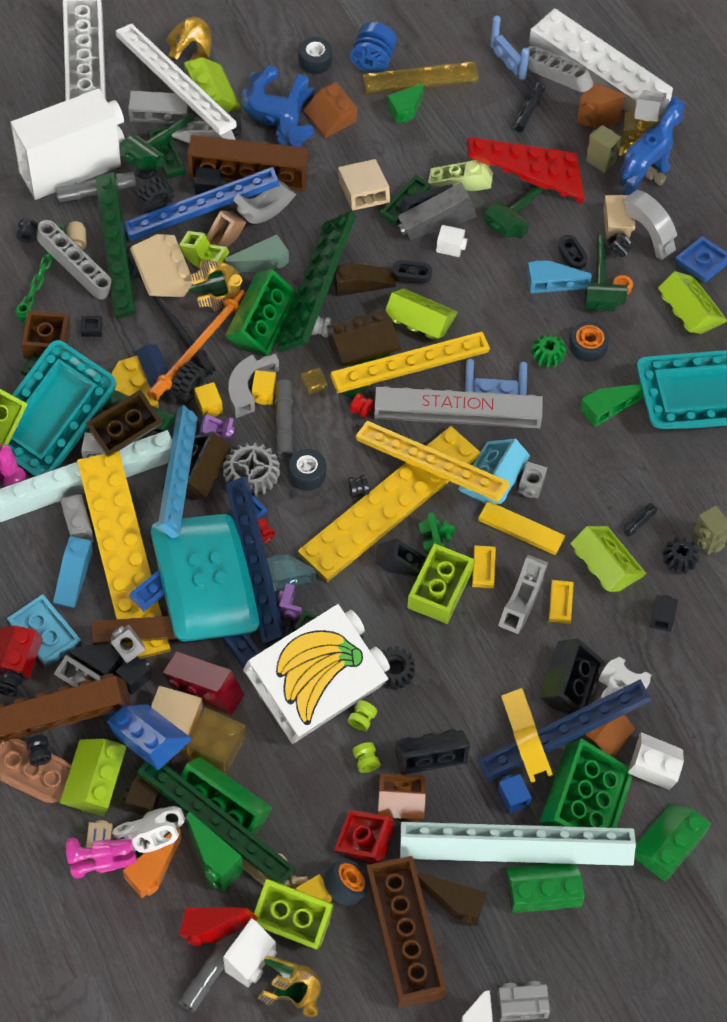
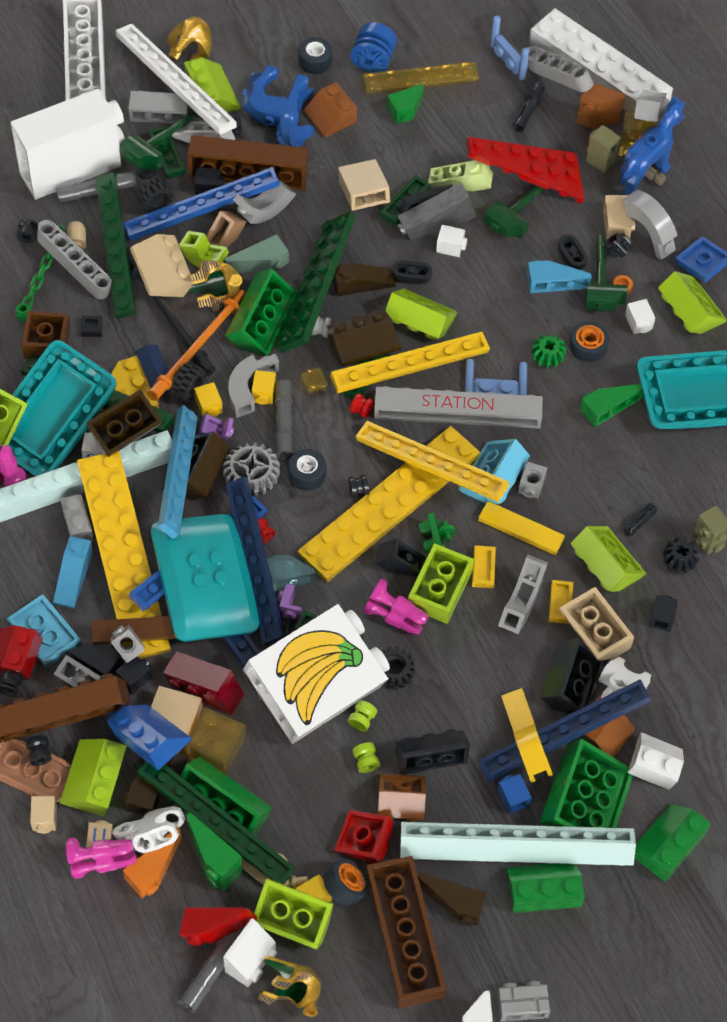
(43, 813): none -> tan brick
(402, 612): none -> dark pink piece
(598, 625): none -> tan slope
(640, 316): none -> white brick

